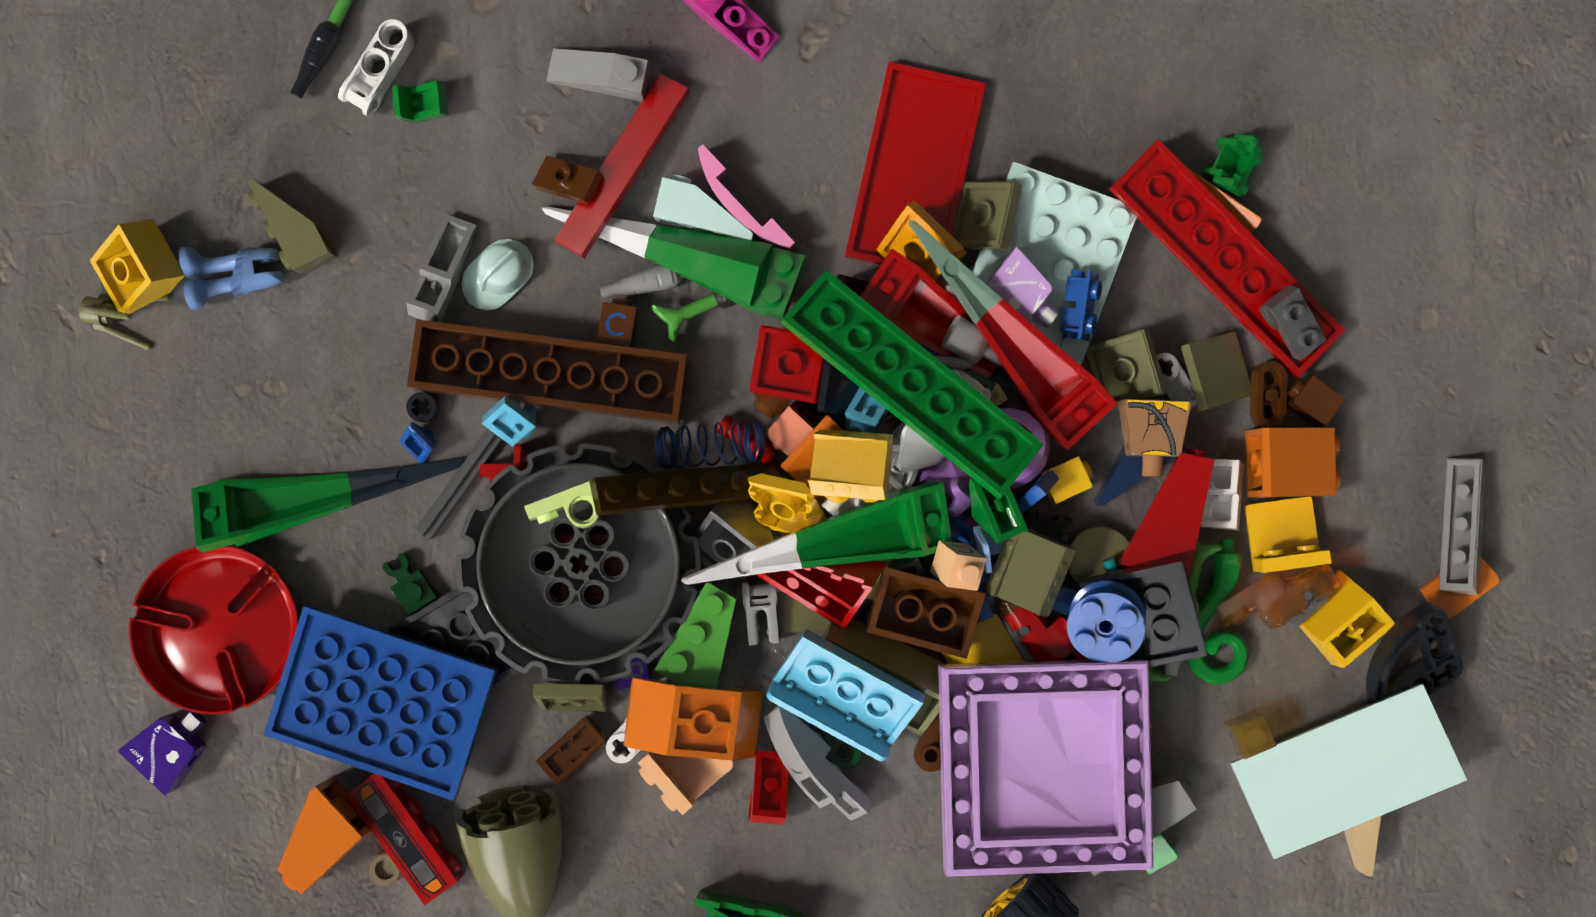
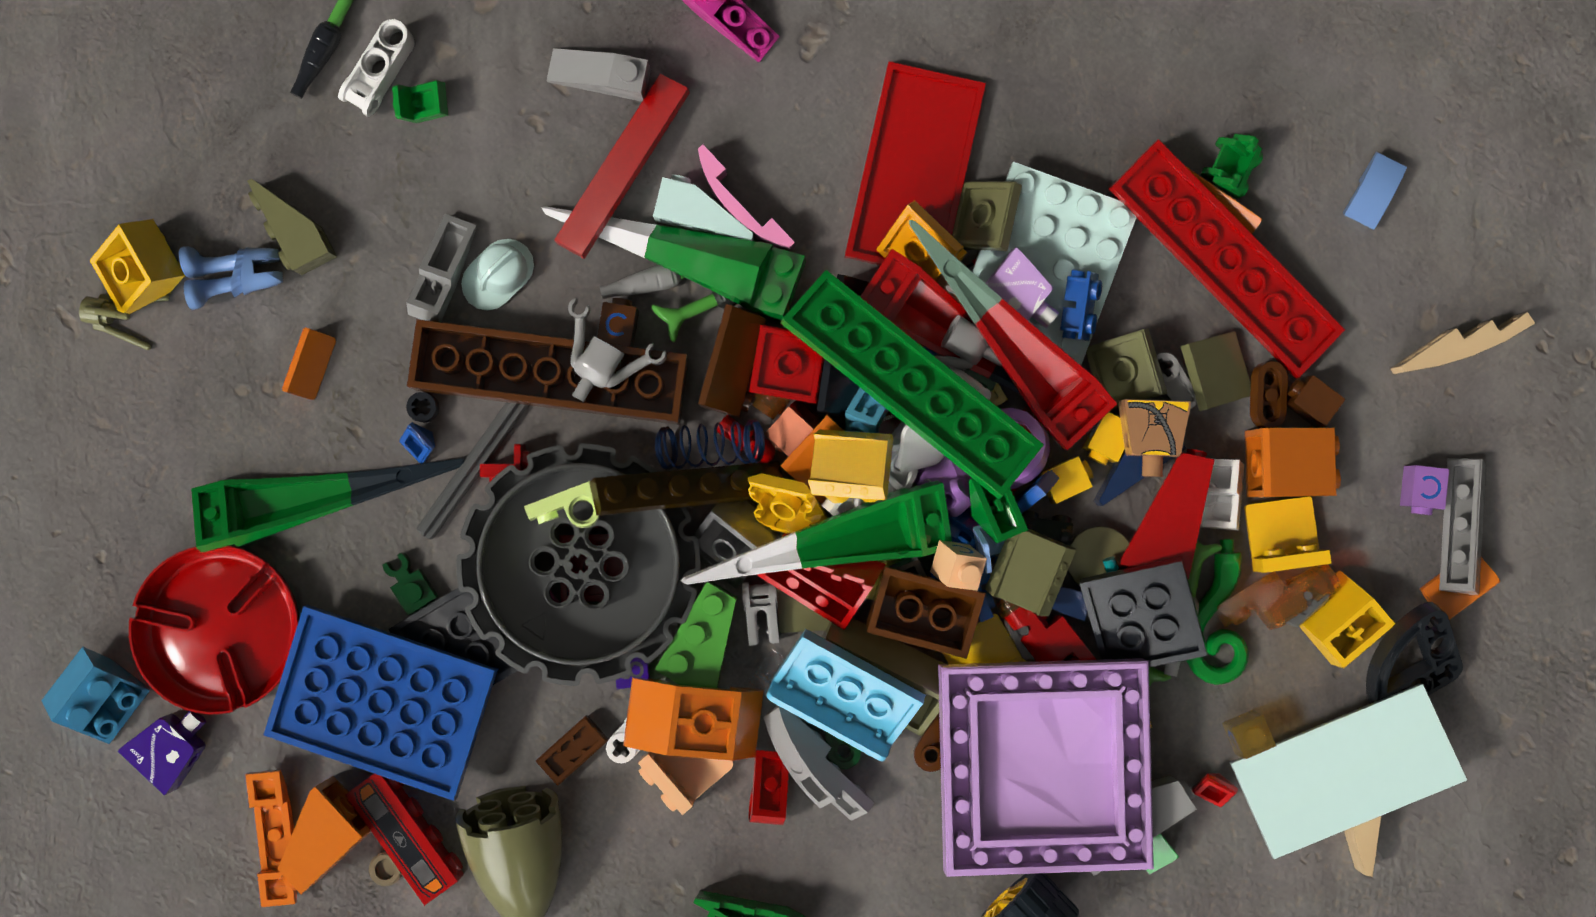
(94, 696): none -> dark azure slope
(274, 829): none -> orange slope
(309, 364): none -> orange slope
(510, 421): medium azure bracket -> none
(567, 180): reddish brown plate -> none
(571, 697): olive tile -> none
(600, 359): none -> light grey piece
(732, 363): none -> reddish brown slope
(1106, 440): none -> yellow brick
(1106, 621): wheel -> none
(1215, 789): none -> red slope
(1294, 321): dark grey plate -> none
(1375, 190): none -> medium blue slope
(1424, 489): none -> medium lavender brick
(1453, 346): none -> tan slope

